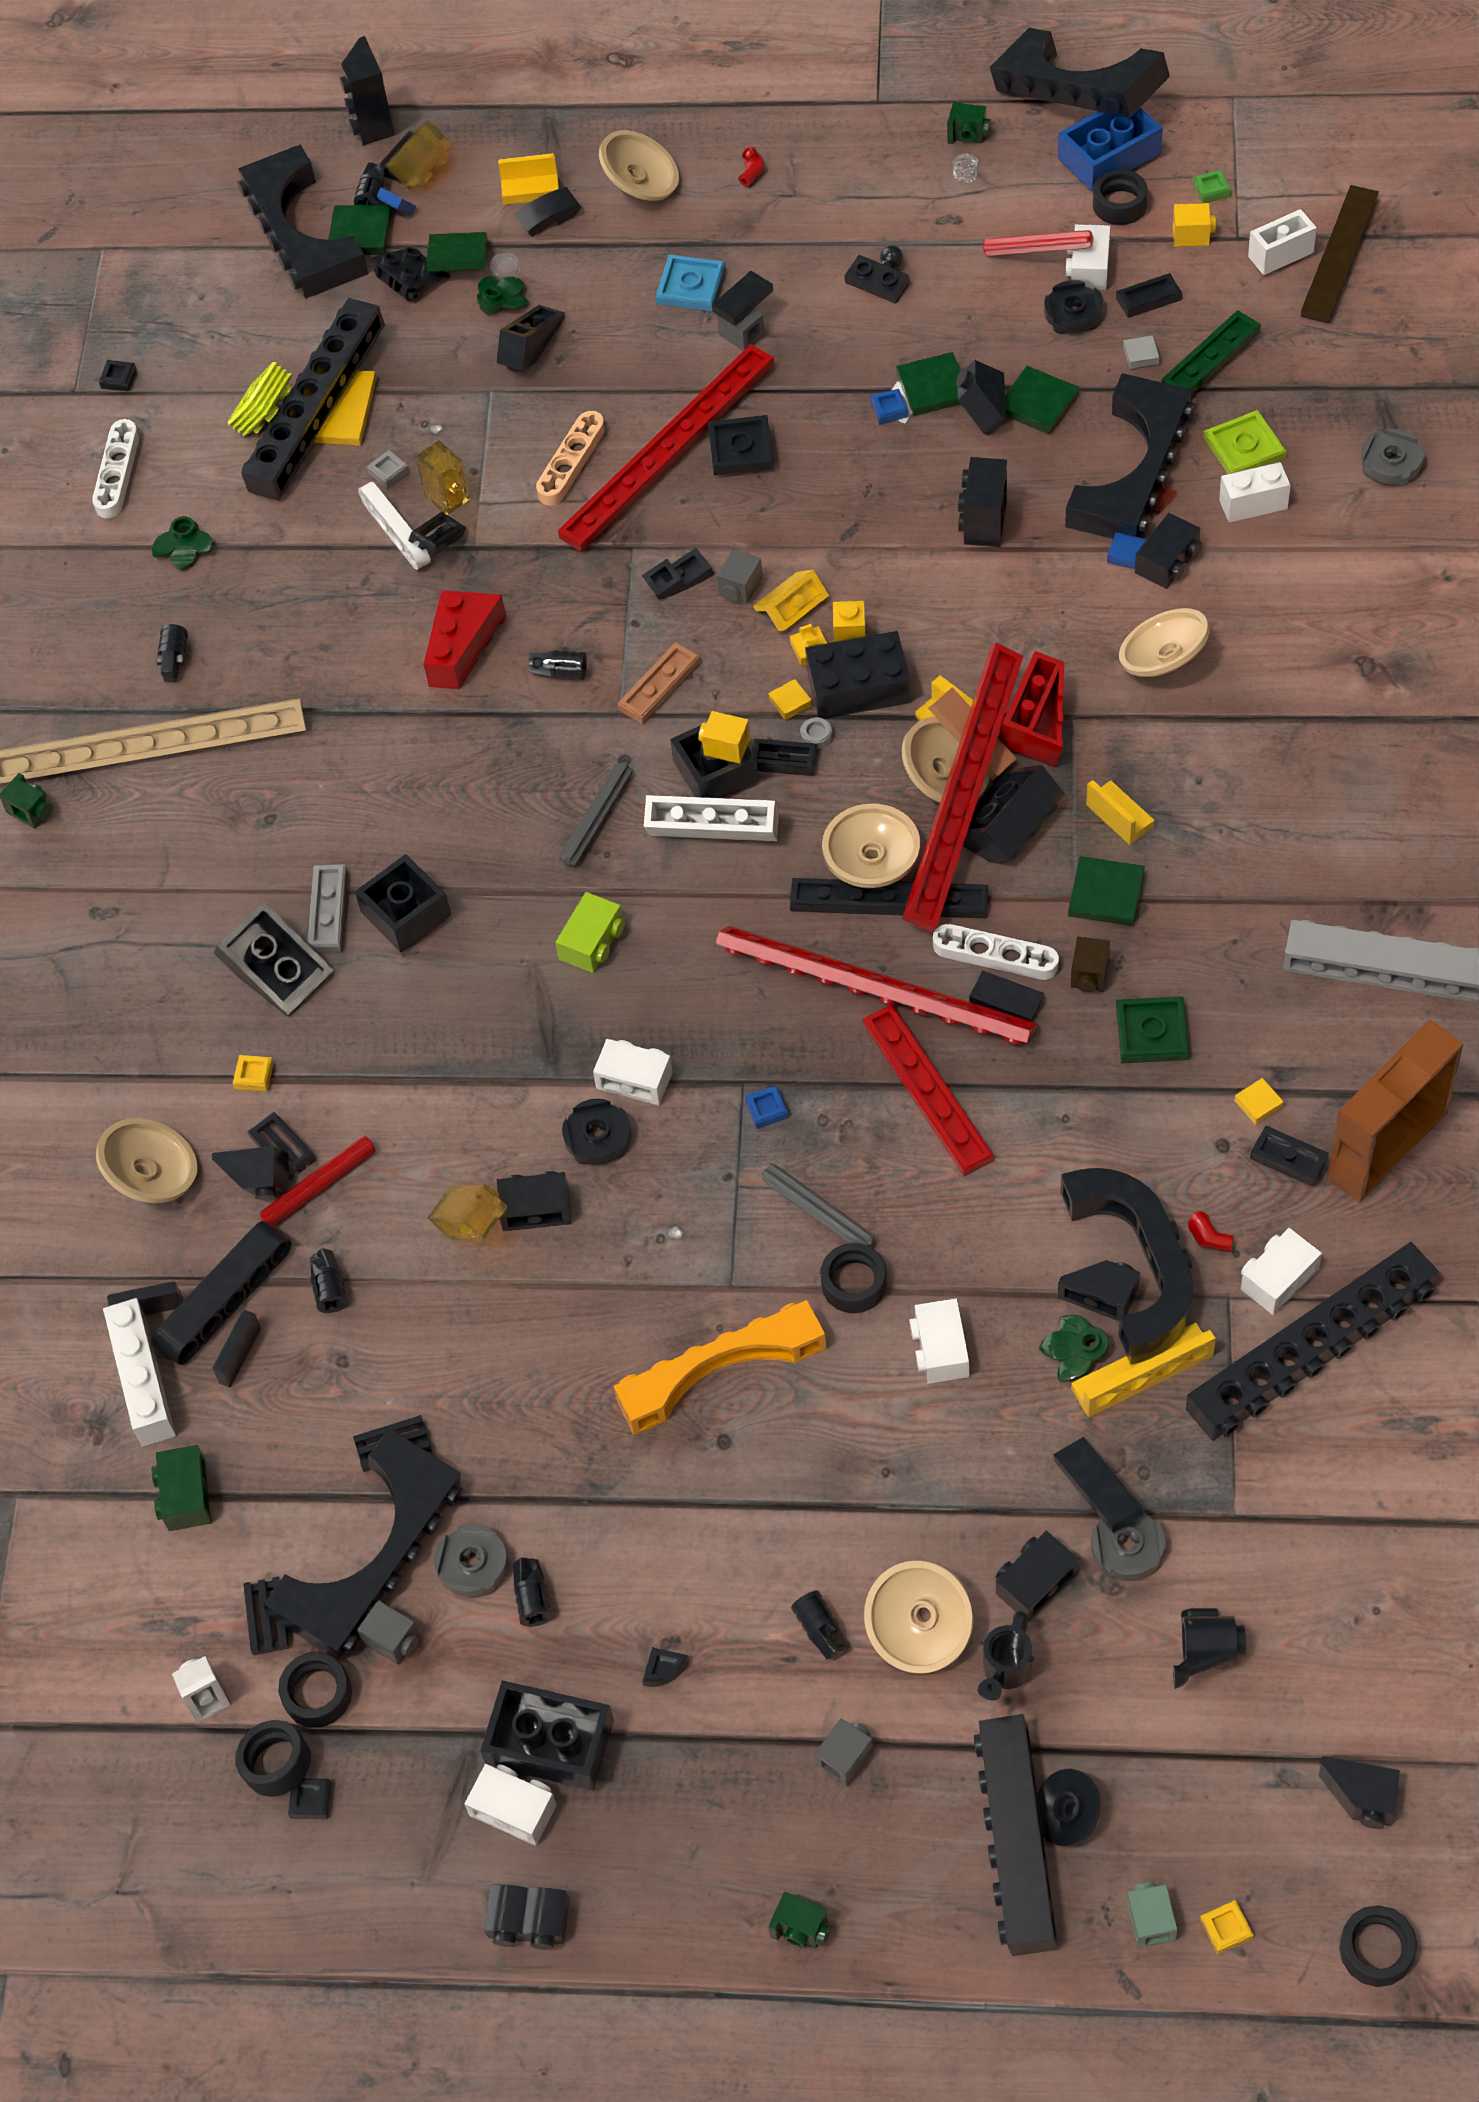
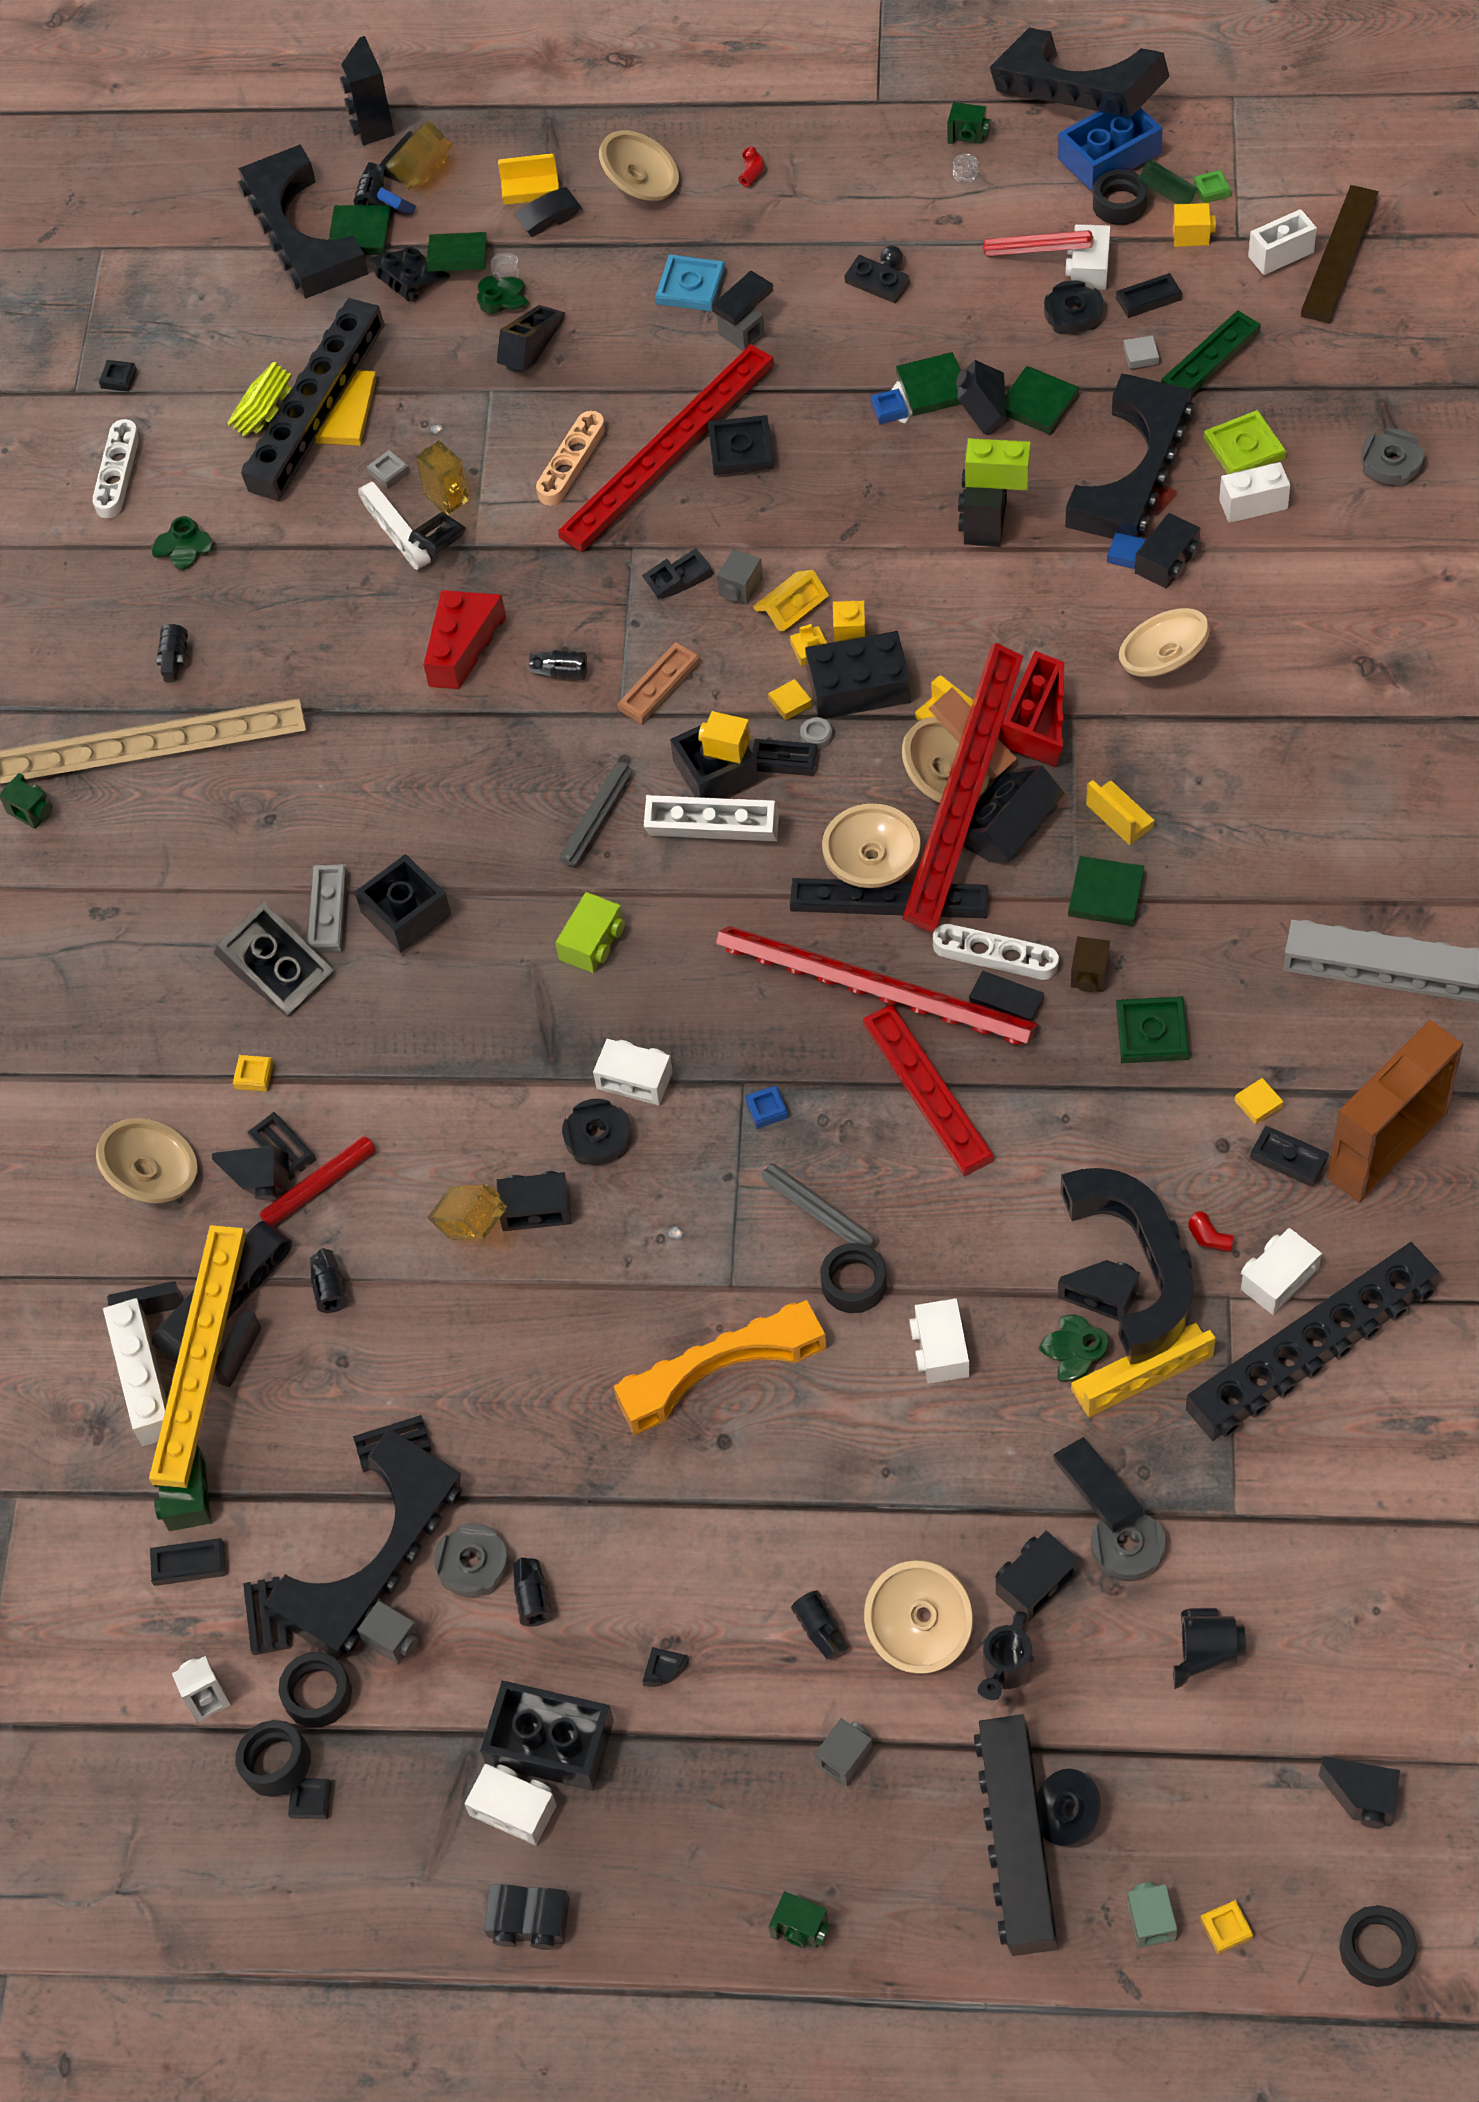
(187, 1562): none -> black tile
(197, 1357): none -> yellow plate
(997, 464): none -> lime brick
(1167, 183): none -> clear green tile

